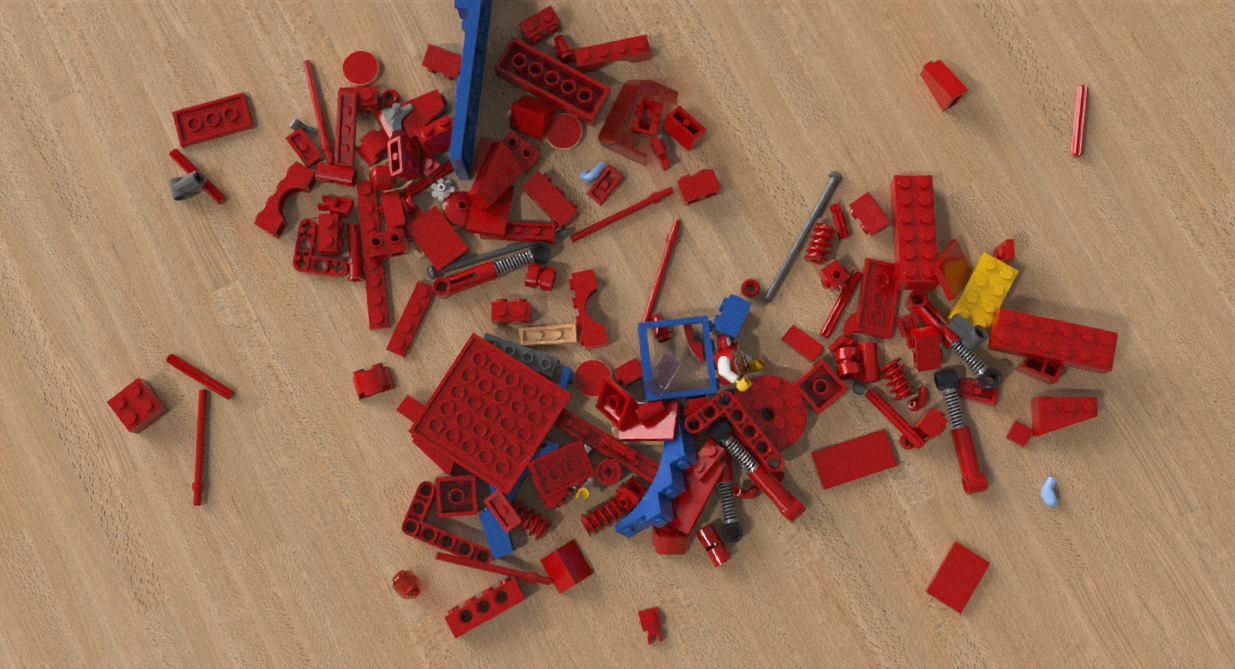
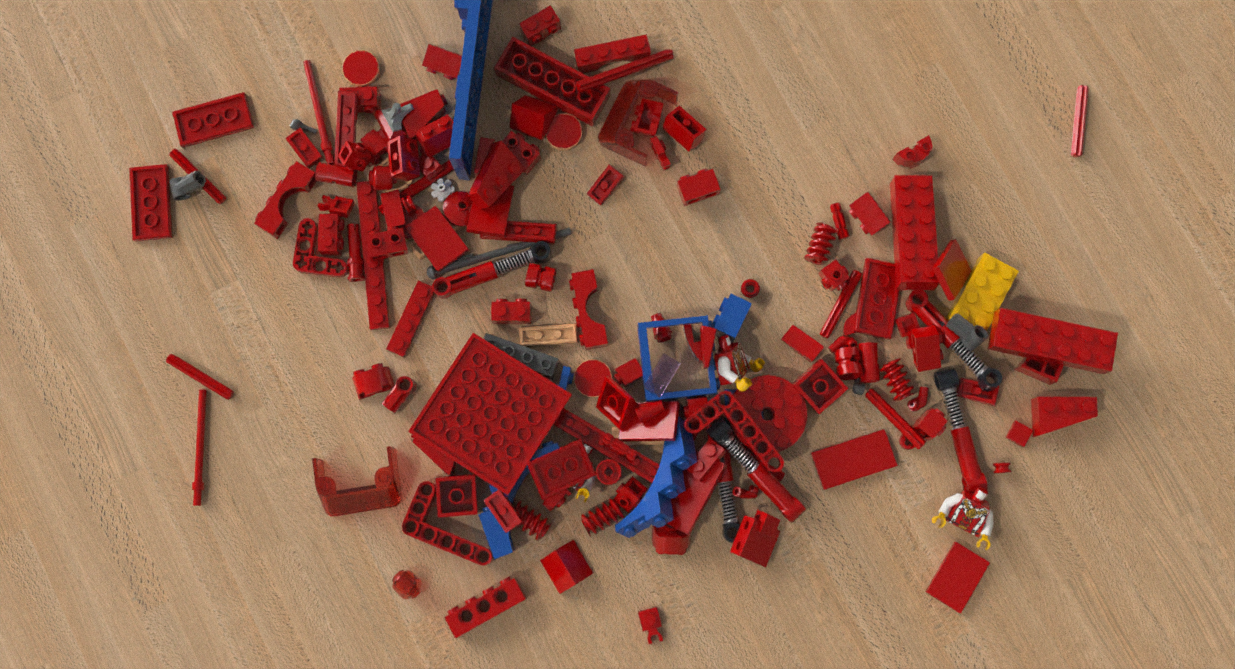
(137, 405): red brick -> none
(150, 202): none -> red tile
(354, 156): none -> red brick
(382, 495): none -> clear red windscreen
(390, 93): red plate -> none
(397, 395): none -> red piece
(410, 408): red brick -> none
(530, 576): red bar -> none
(550, 200): red brick -> none
(564, 50): red cone -> none
(595, 172): light blue arm -> none
(624, 70): none -> red axle
(654, 198): red bar -> none
(671, 239): red bar -> none
(707, 342): none -> red slope
(713, 545): red pin -> none
(756, 538): none -> red piece
(836, 178): dark grey bar -> none
(914, 157): none -> red cylinder
(943, 84): red slope -> none
(969, 513): none -> torso
(1002, 467): none -> red bush
(1005, 251): red plate -> none
(1048, 494): light blue arm -> none

